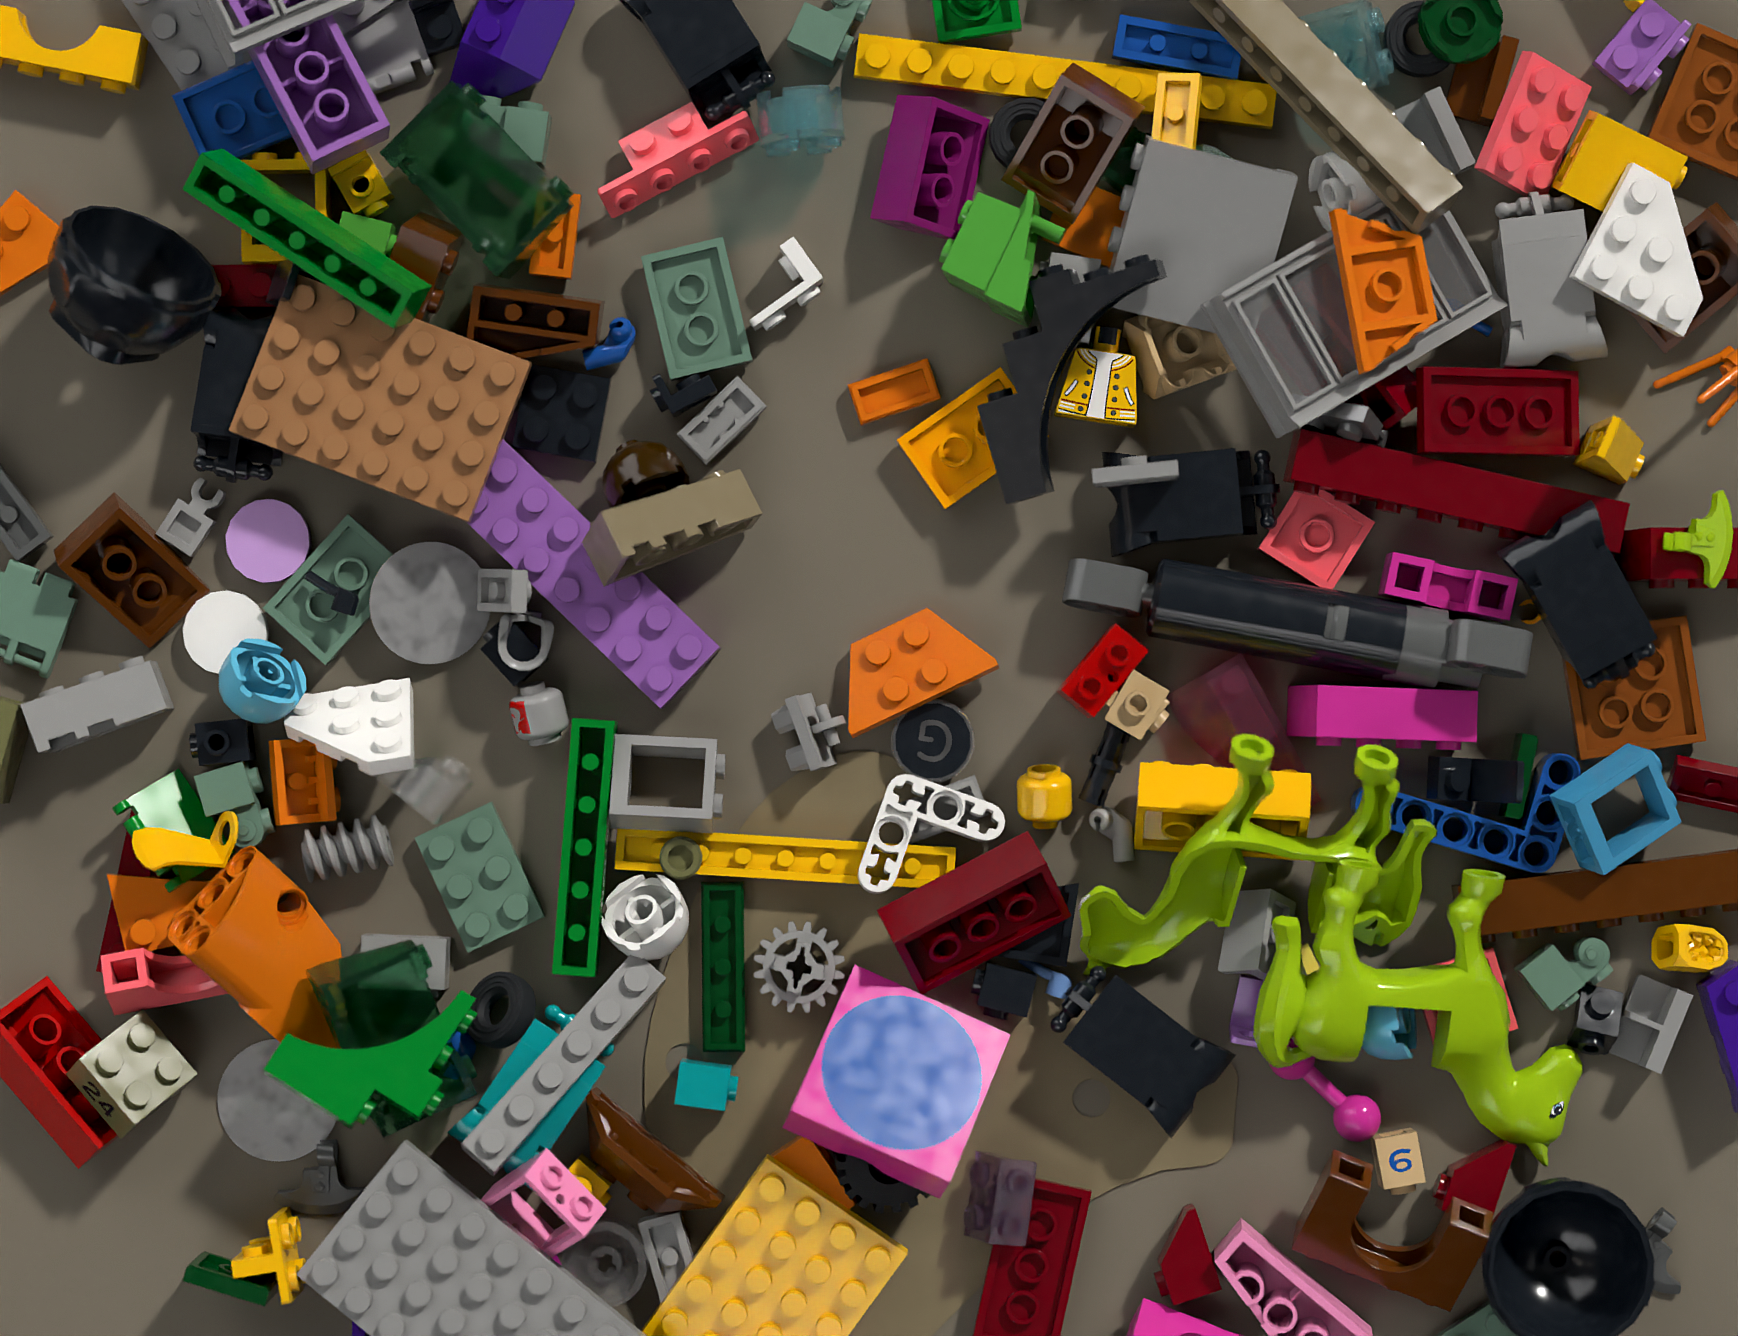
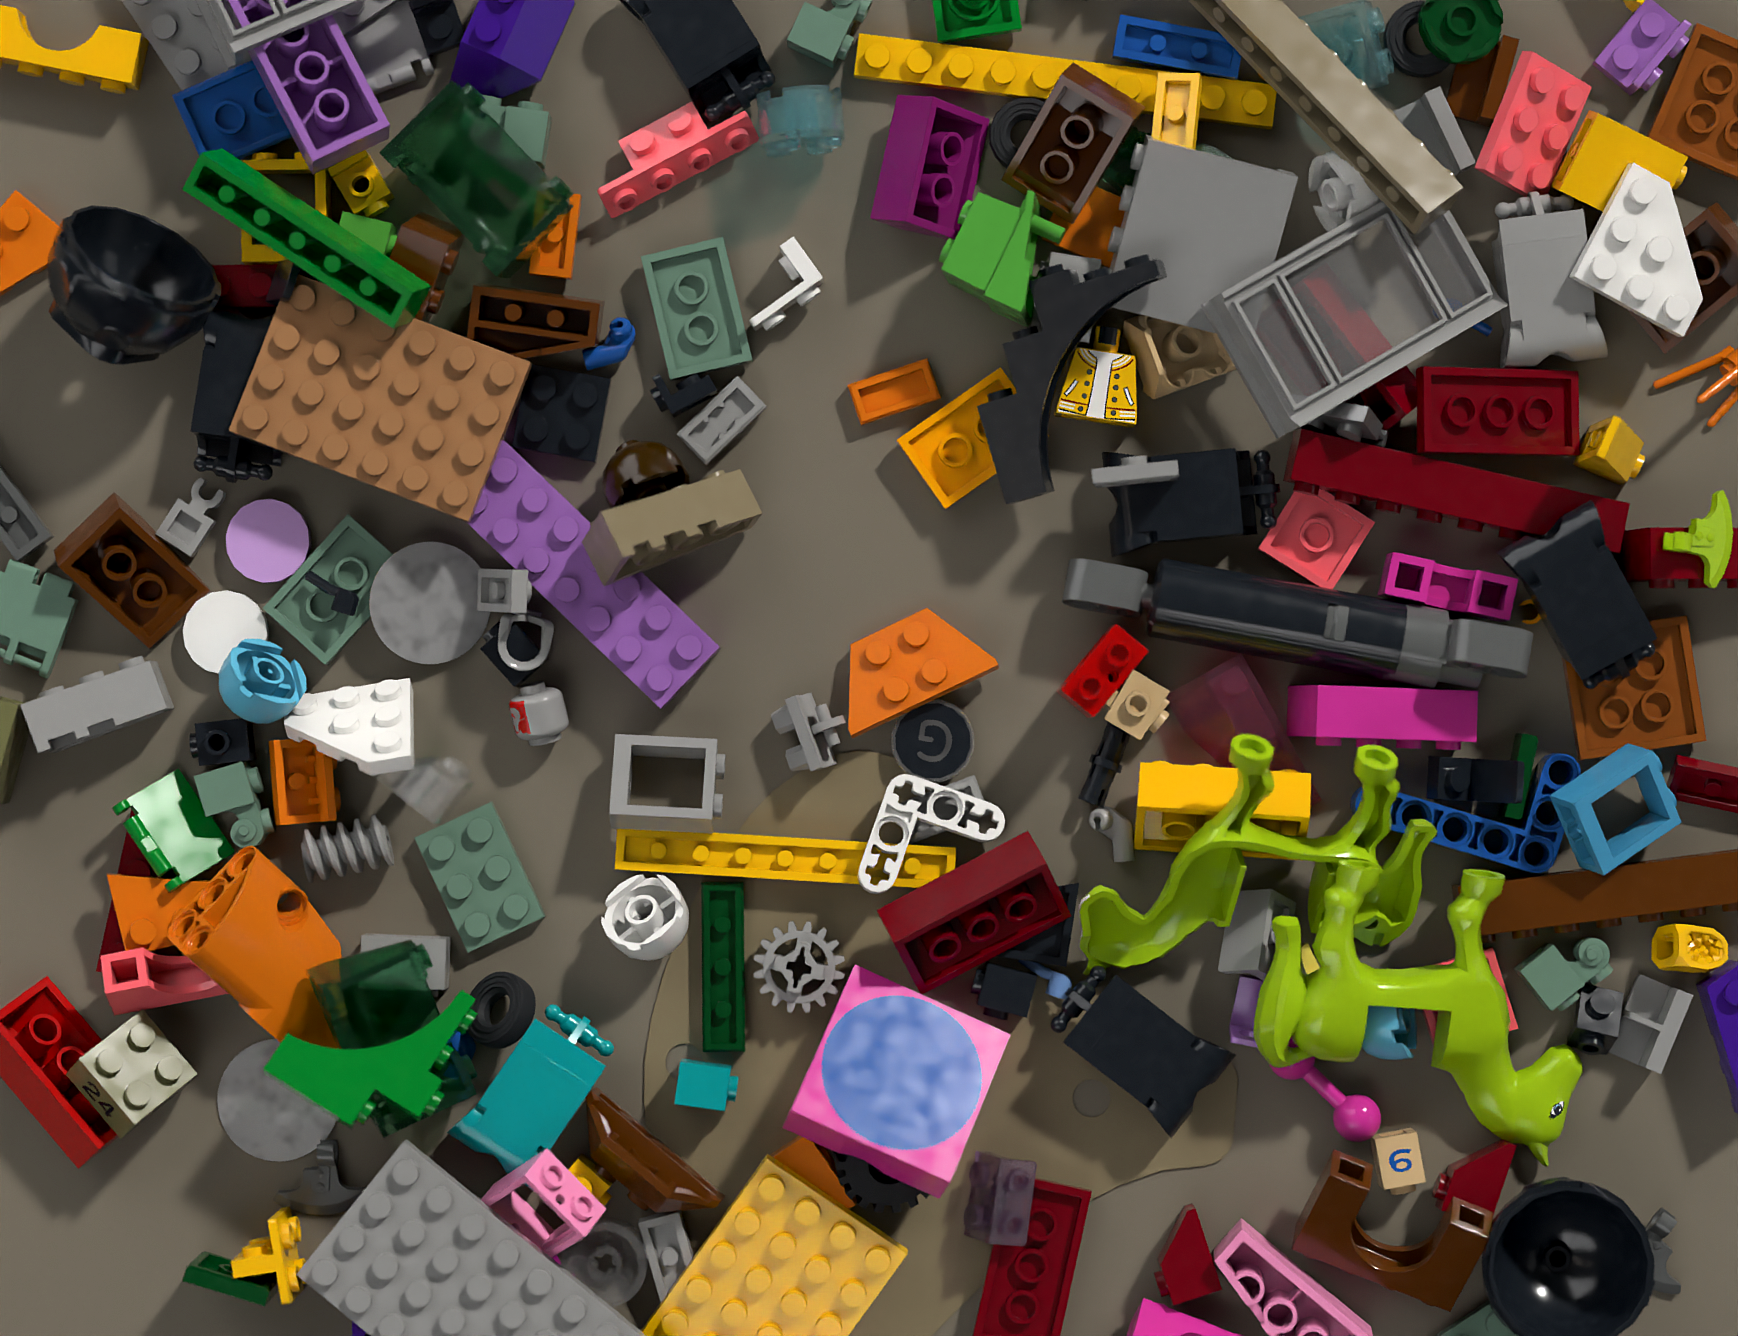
(165, 847): yellow piece -> none
(562, 1063): light grey arch -> none
(584, 848): green brick -> none
(680, 857): olive tile -> none
(1044, 796): yellow head -> none
(1382, 286): orange wing -> none

